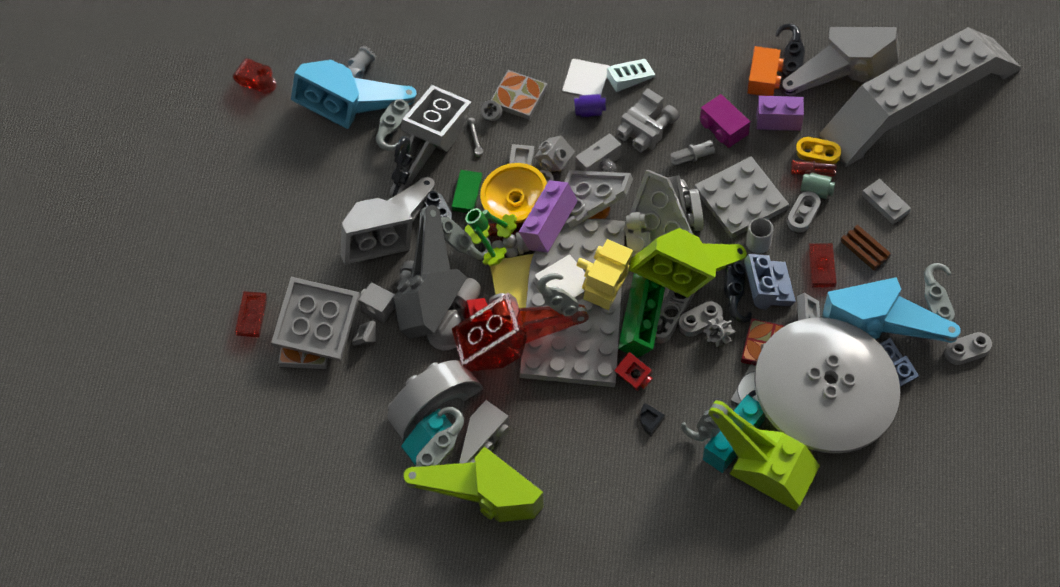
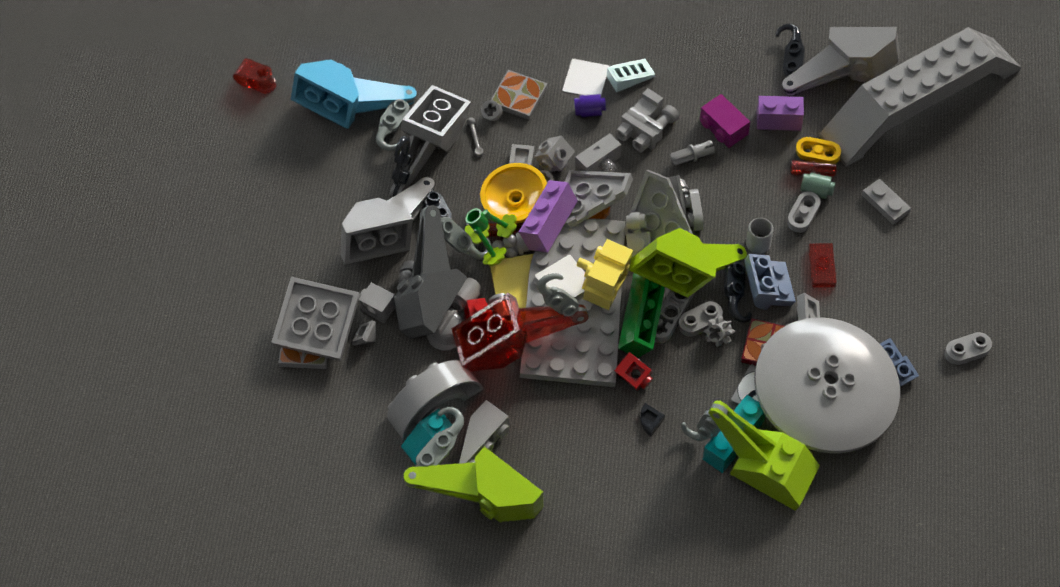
(251, 314): clear red plate -> none
(360, 61): light grey connector -> none
(467, 191): green tile -> none
(740, 196): light grey plate -> none
(764, 70): orange brick -> none
(868, 244): reddish brown tile -> none
(880, 309): medium azure slope -> none

